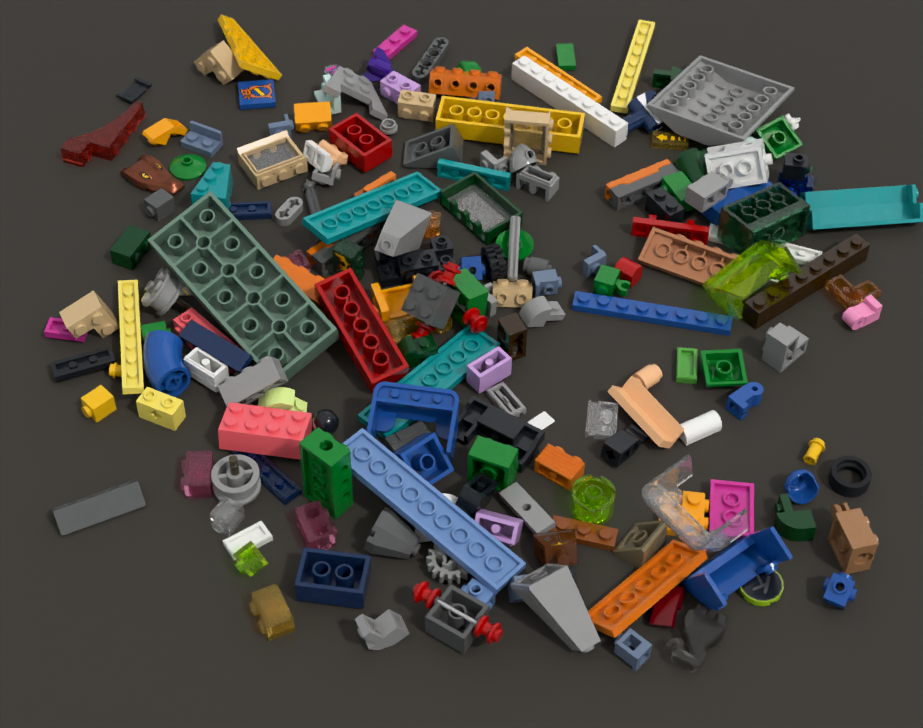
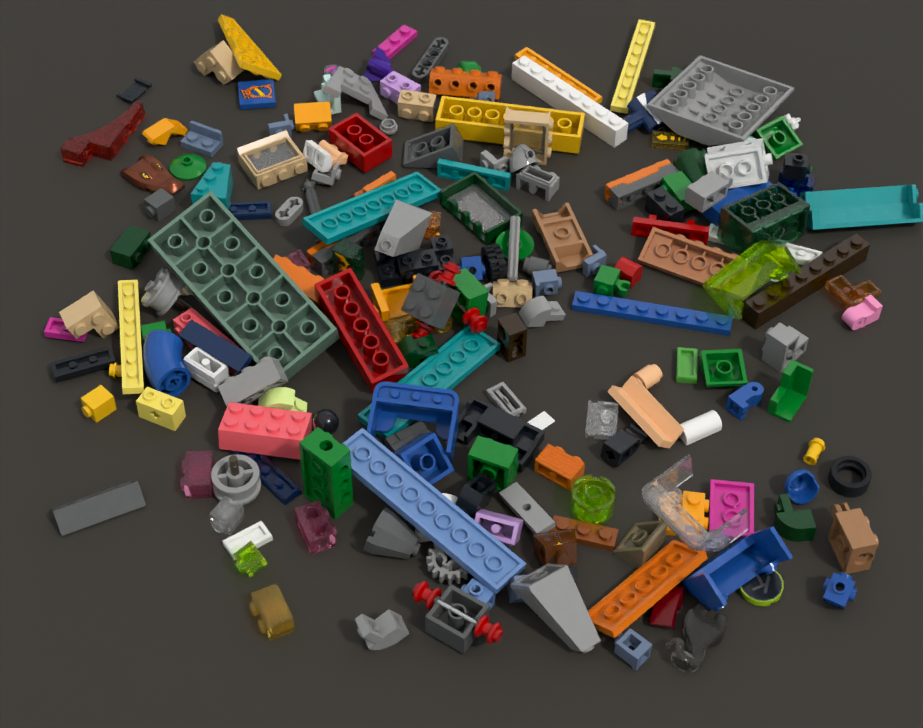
(333, 578): dark blue brick -> none
(489, 369): lavender brick -> none
(562, 238): none -> medium nougat piece
(565, 56): green tile -> none
(791, 392): none -> green panel

